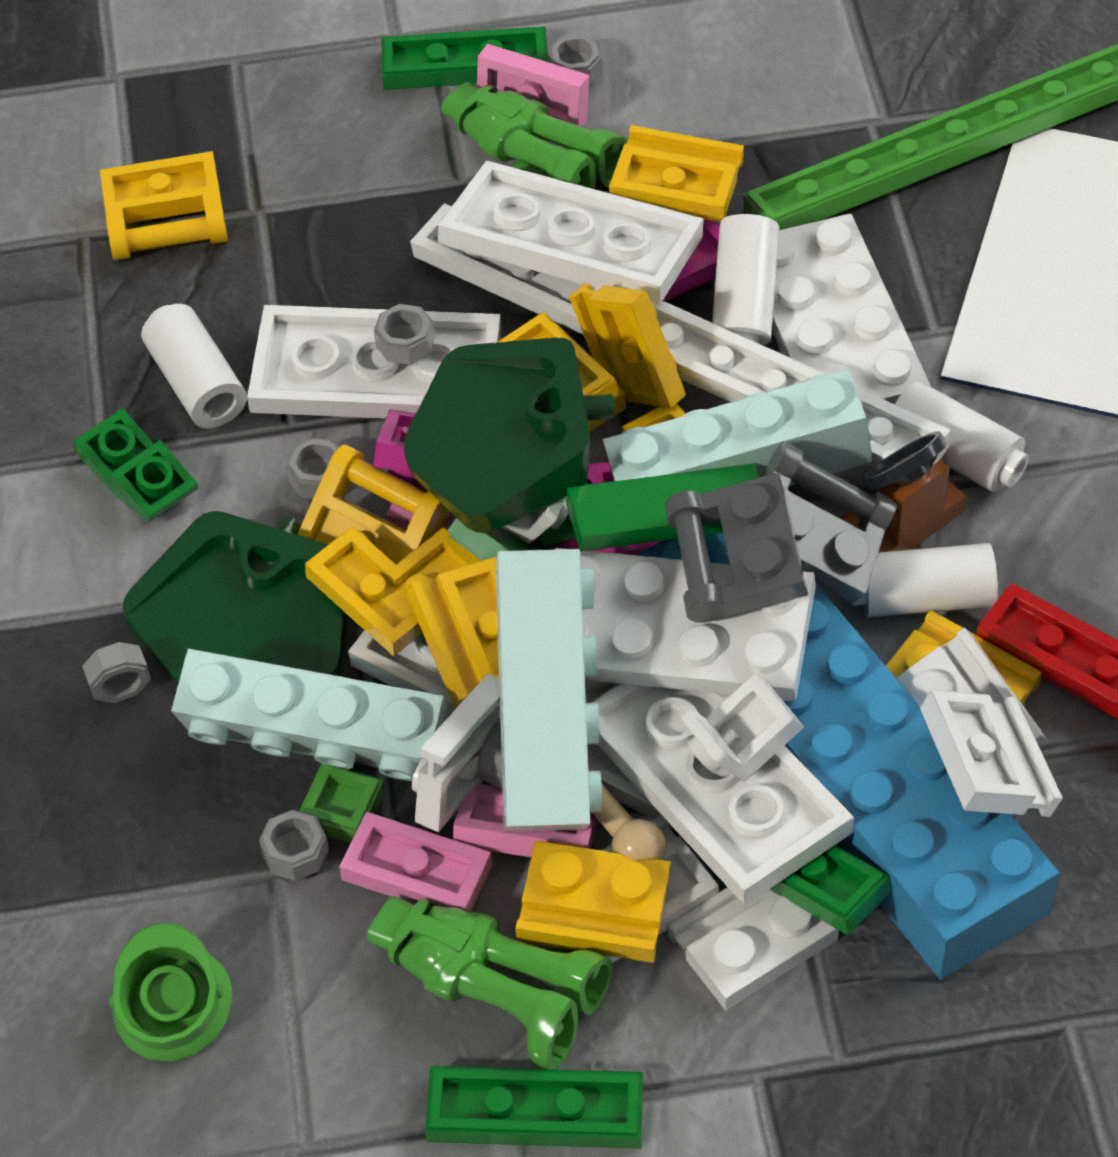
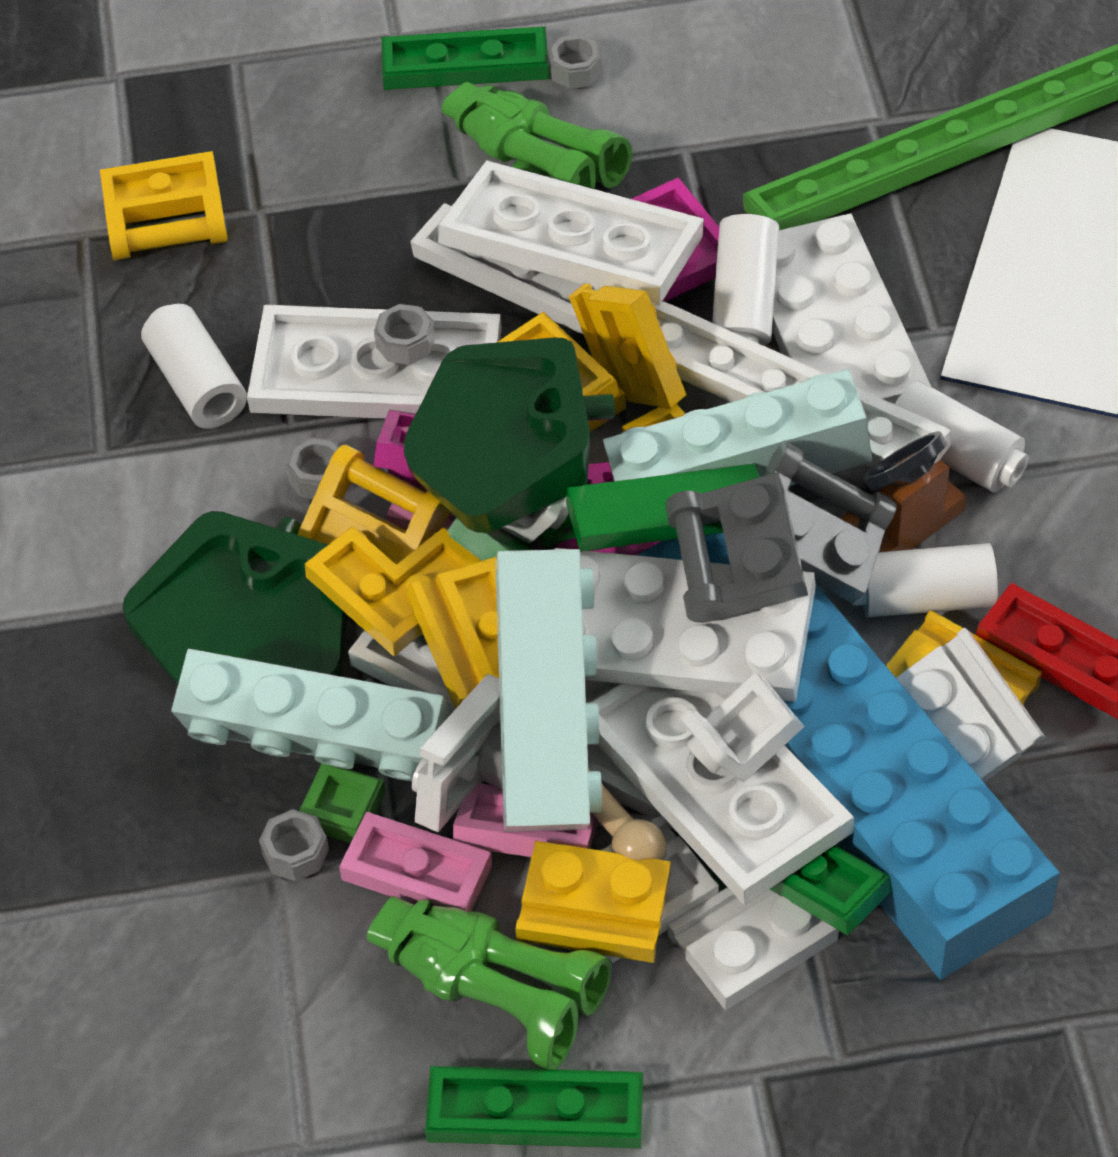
(116, 672): light grey tile -> none
(133, 466): green slope -> none
(168, 994): bright green piece -> none
(557, 87): bright pink plate -> none
(678, 172): yellow plate -> none
(990, 753): white plate -> none

